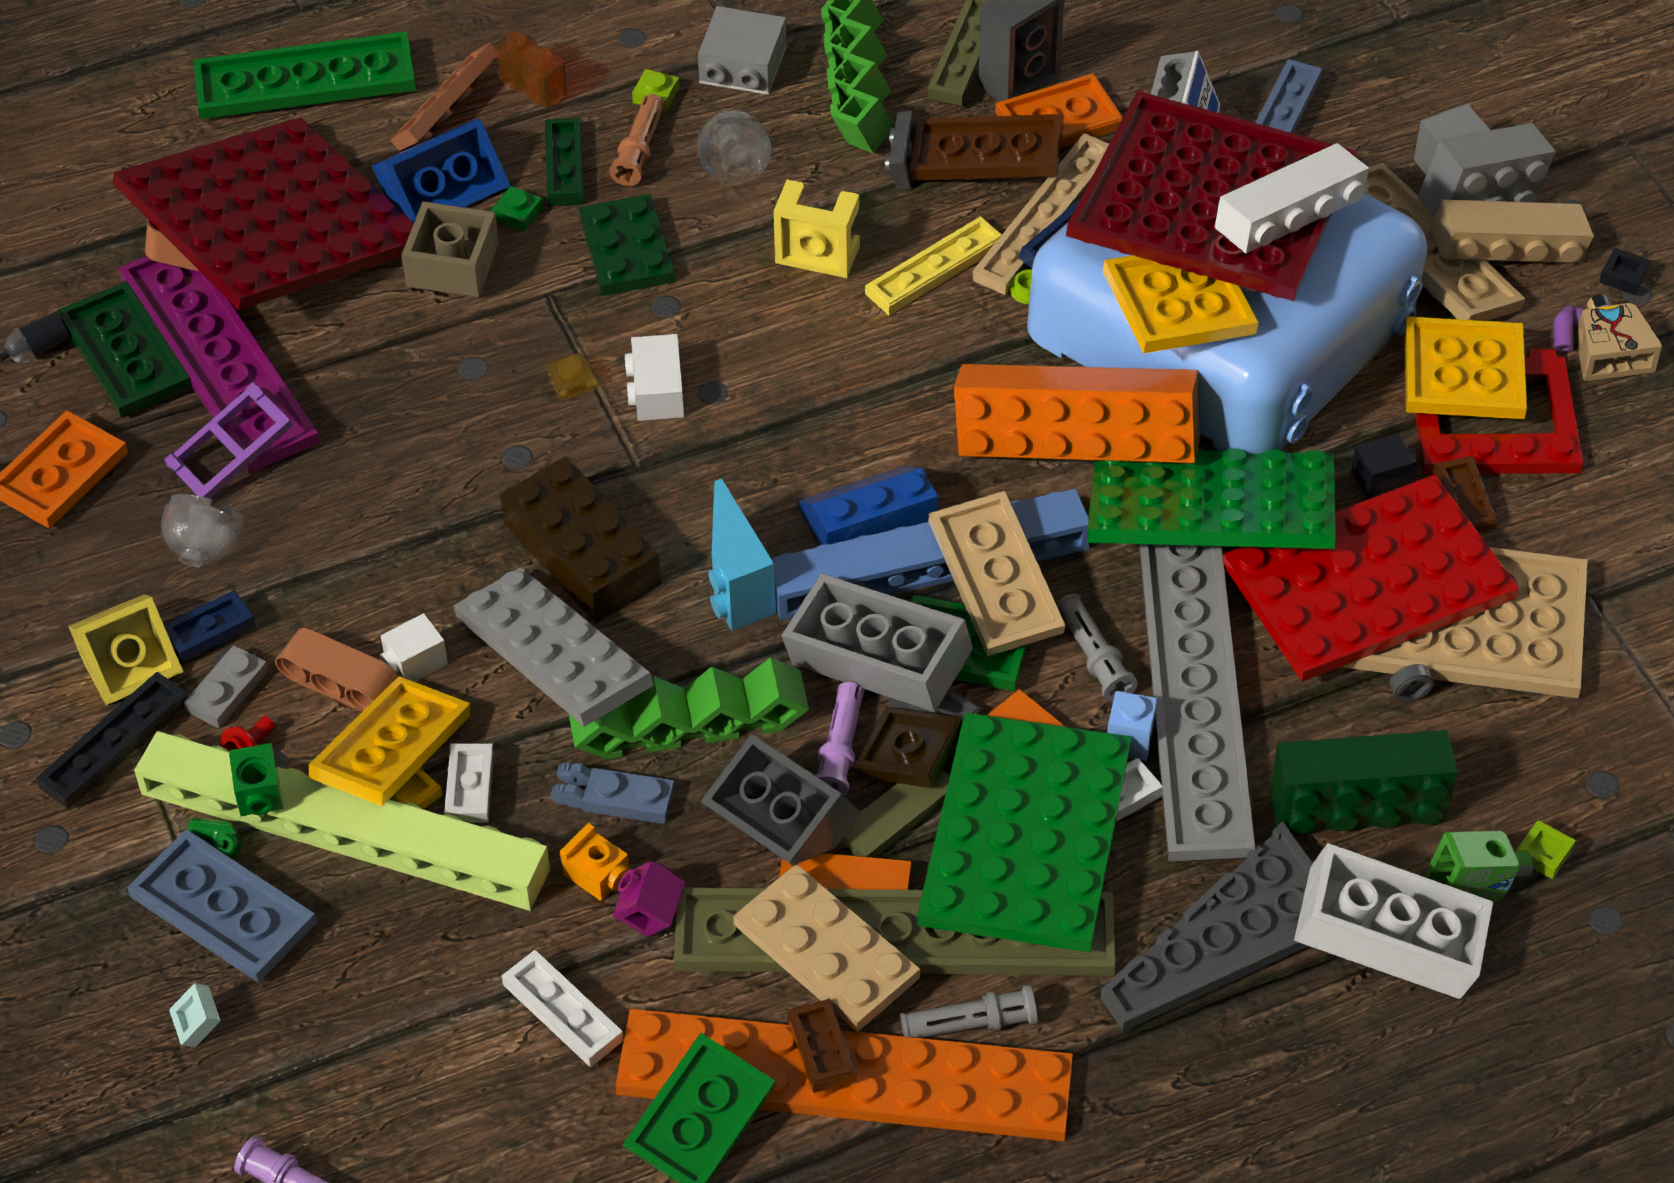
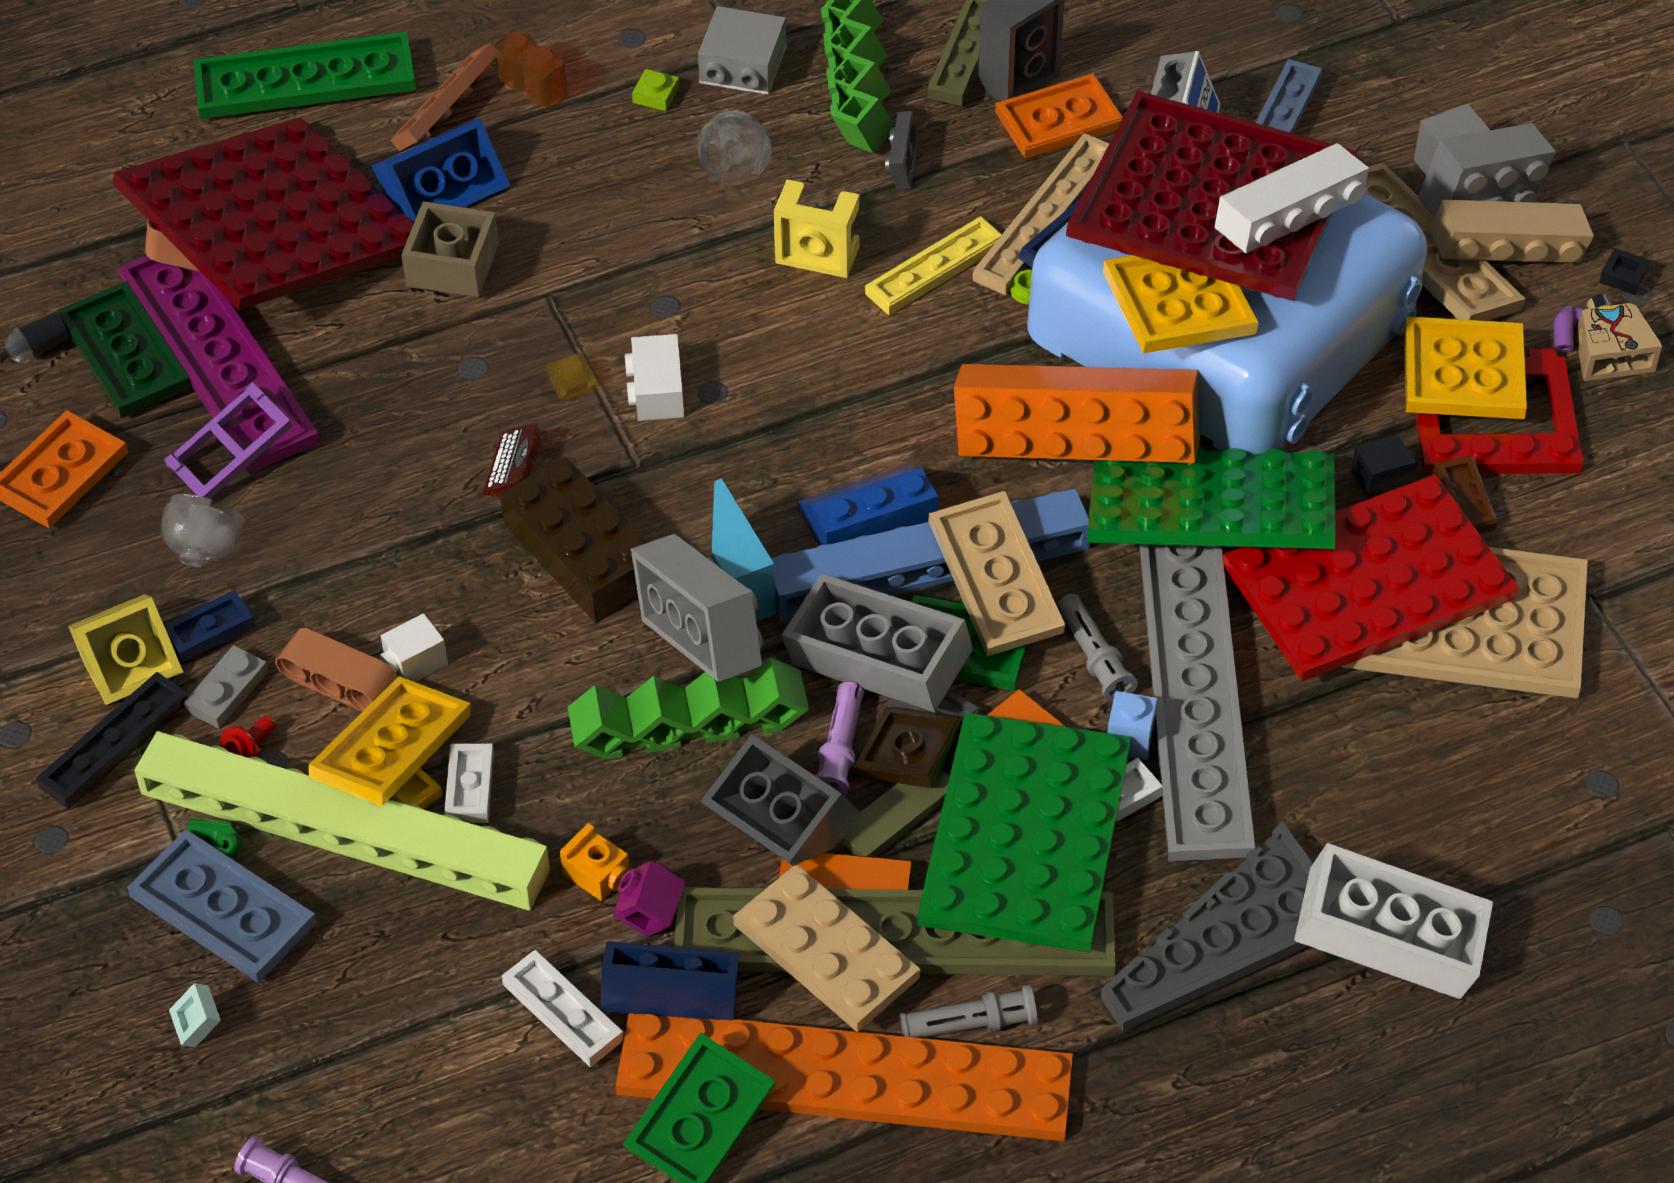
(256, 766): green brick -> none
(512, 458): none -> slope
(517, 208): green plate -> none
(553, 646): light grey plate -> none
(564, 162): dark green tile -> none
(614, 793): sand blue hinge -> none
(626, 244): dark green plate -> none
(635, 149): nougat pin -> none
(669, 981): none -> dark blue brick
(697, 607): none -> light grey brick
(821, 1045): reddish brown plate -> none
(986, 147): reddish brown plate -> none
(1363, 781): dark green brick -> none
(1411, 682): dark grey tile -> none
(1478, 863): bright green torso -> none
(1547, 848): lime plate -> none

